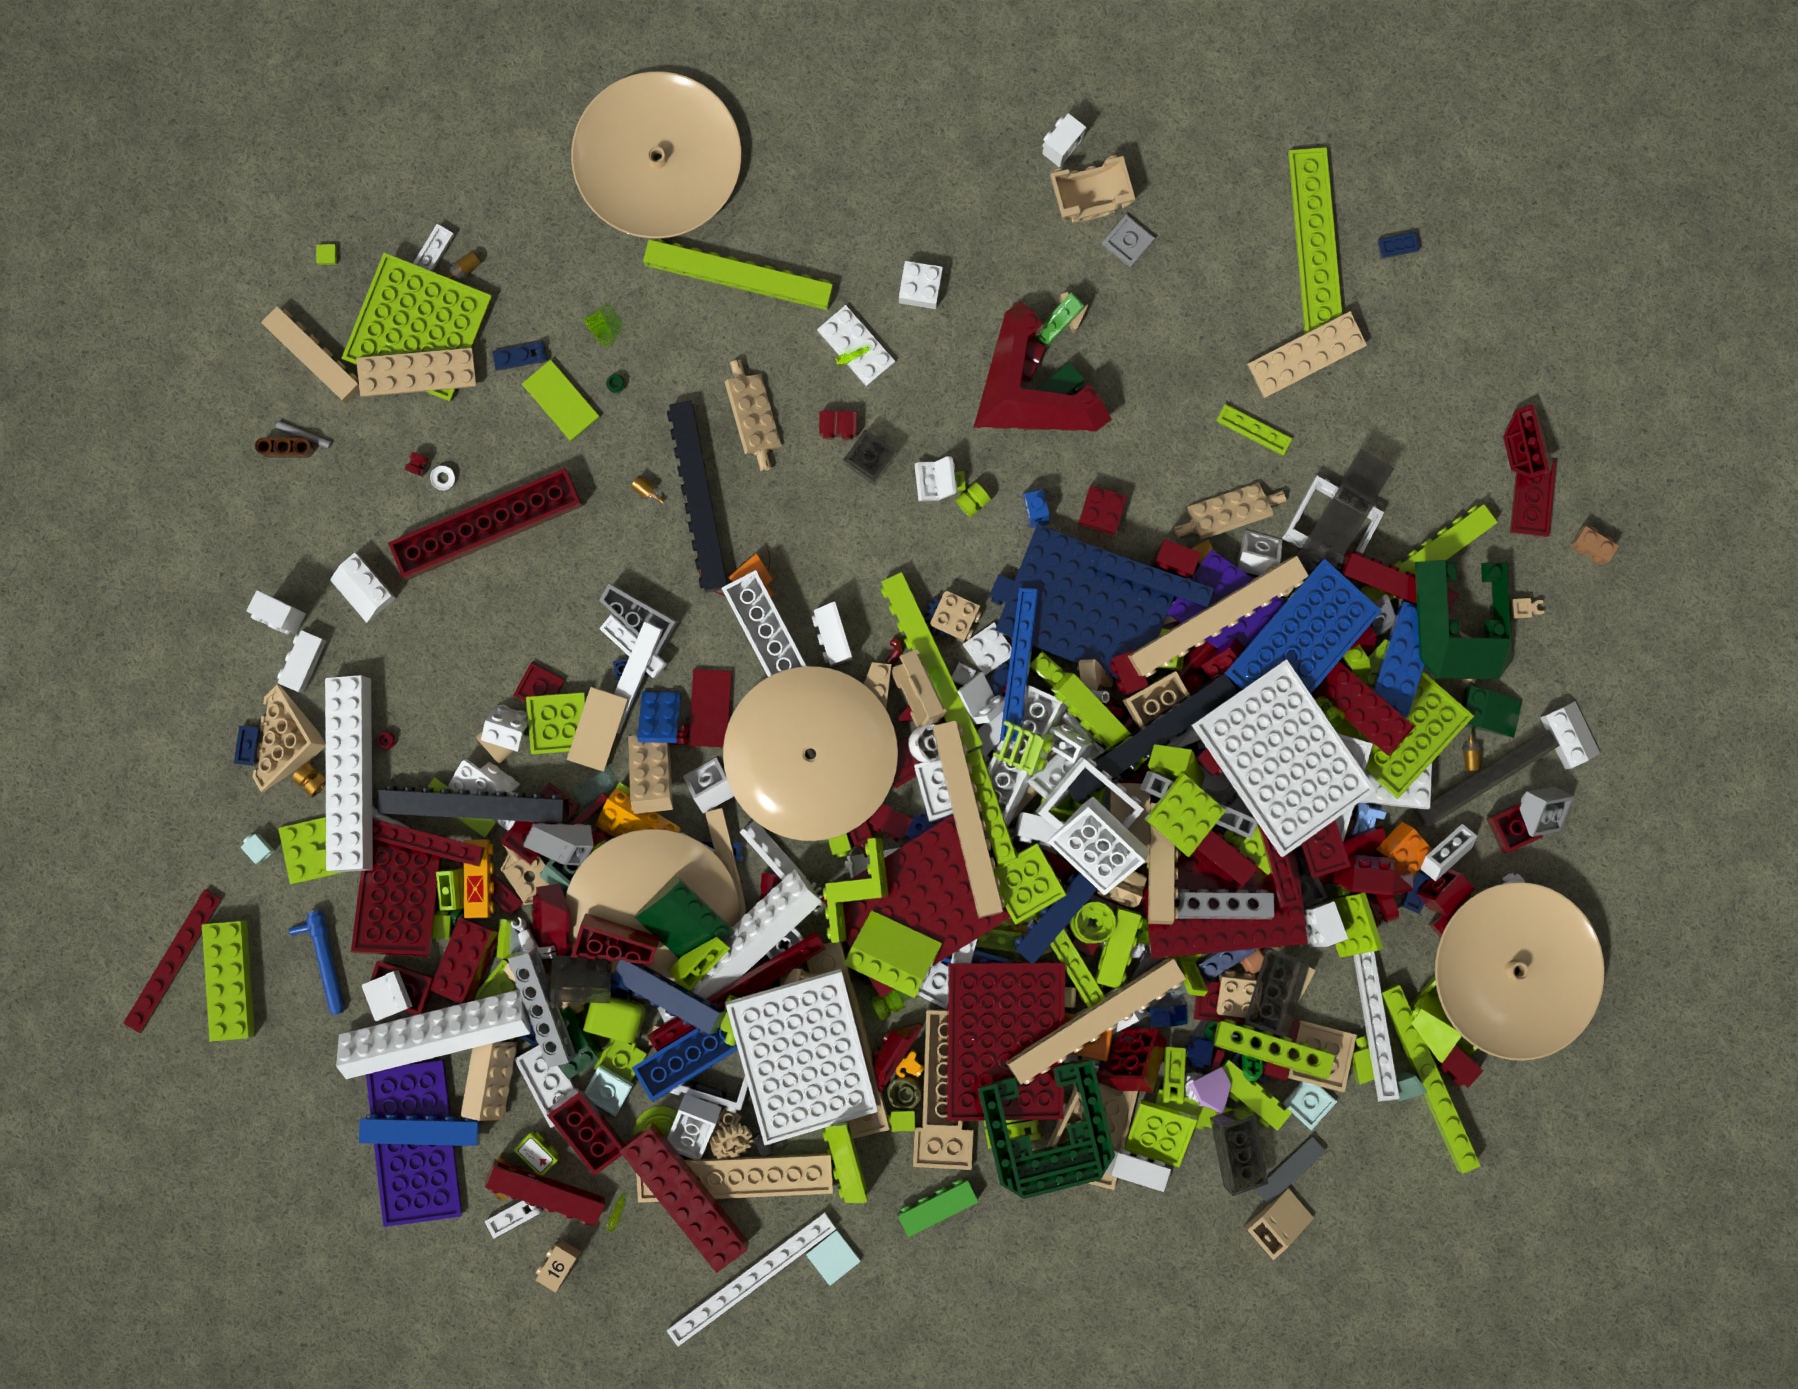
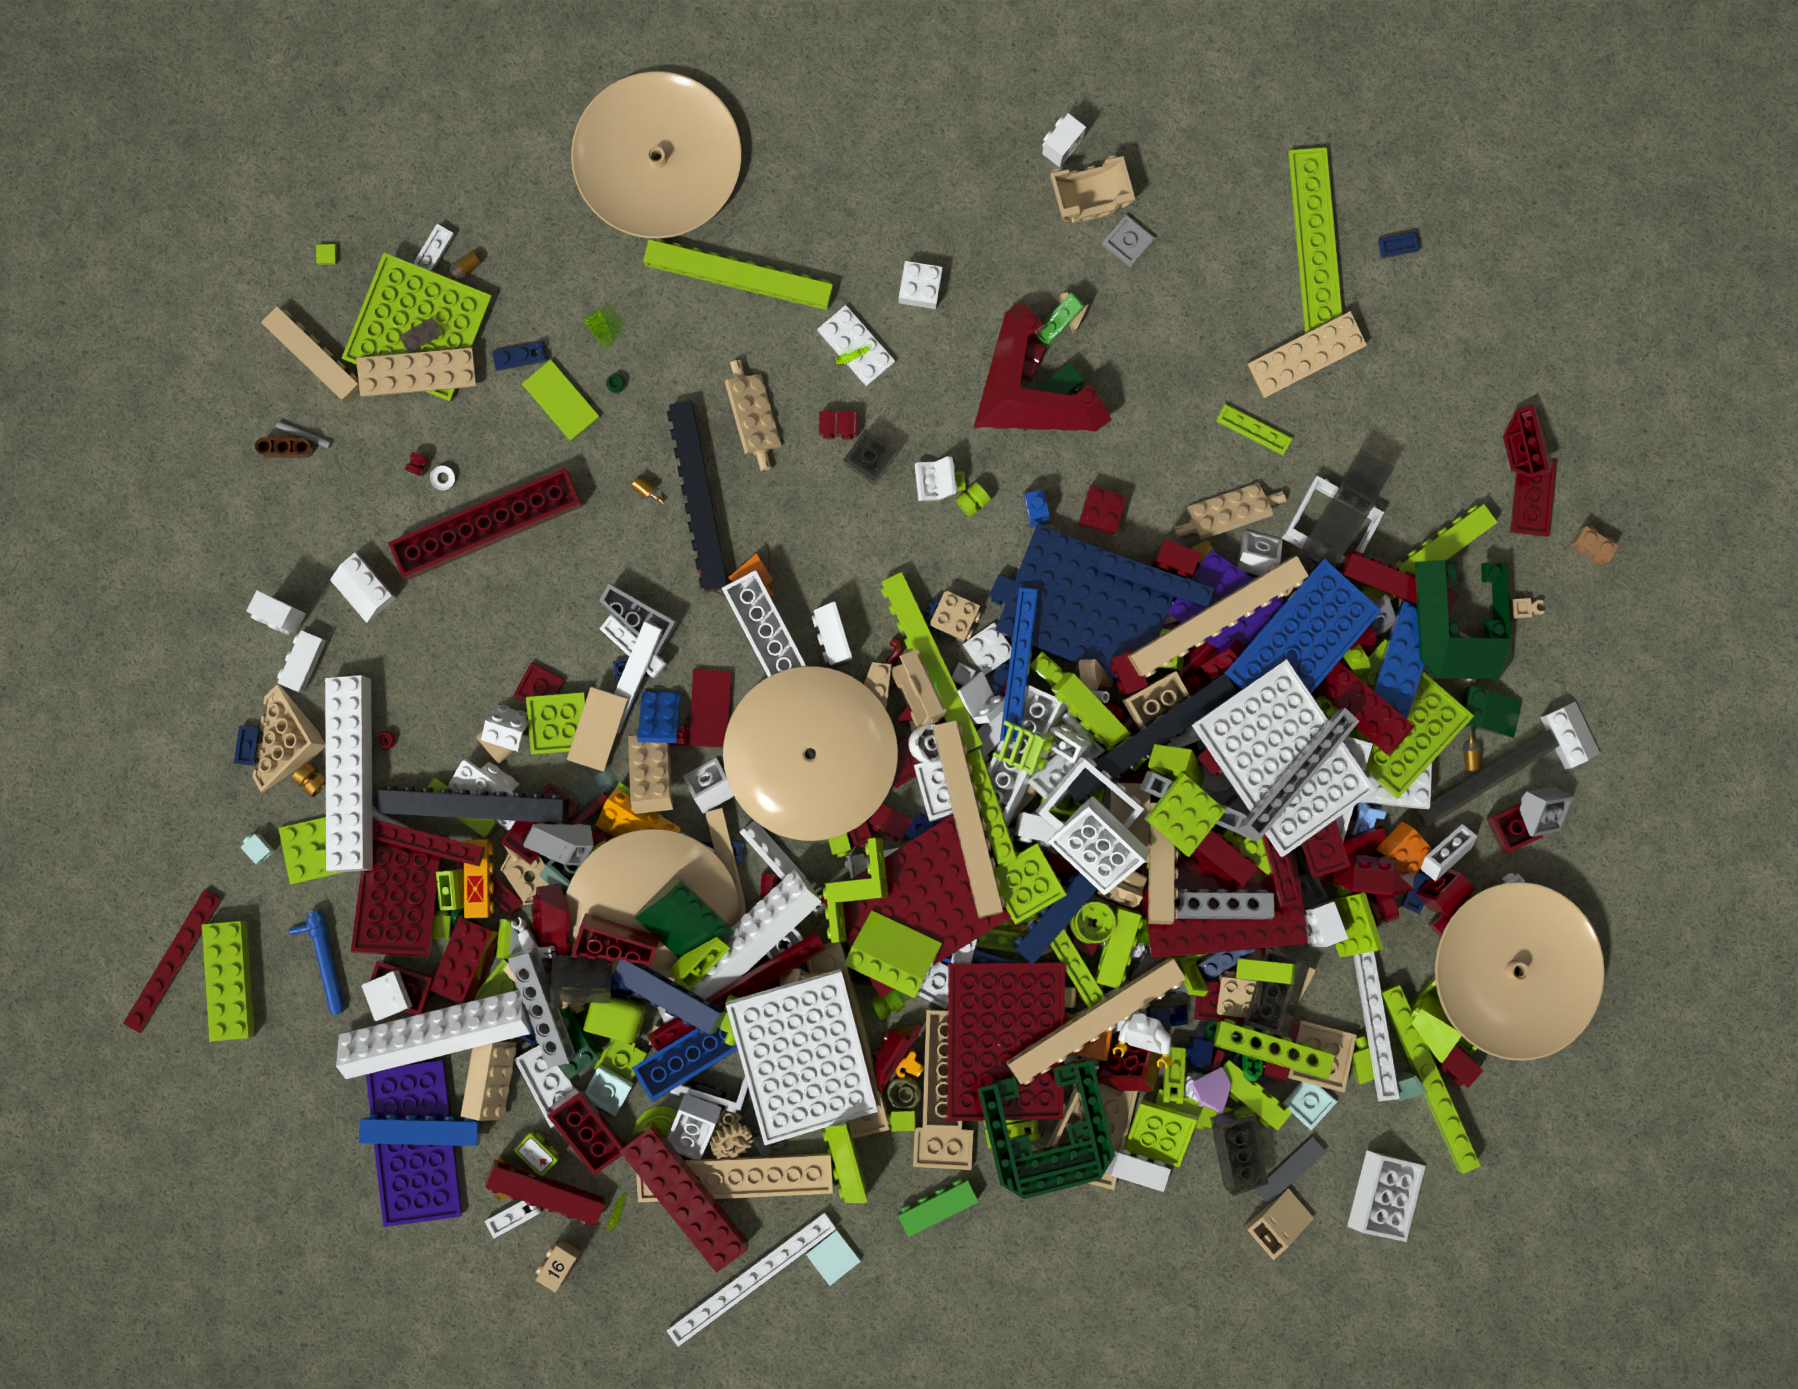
(420, 335): none -> tile
(1145, 1034): none -> white torso
(1265, 971): none -> lime tile
(1298, 774): none -> light grey brick
(1386, 1196): none -> white slope

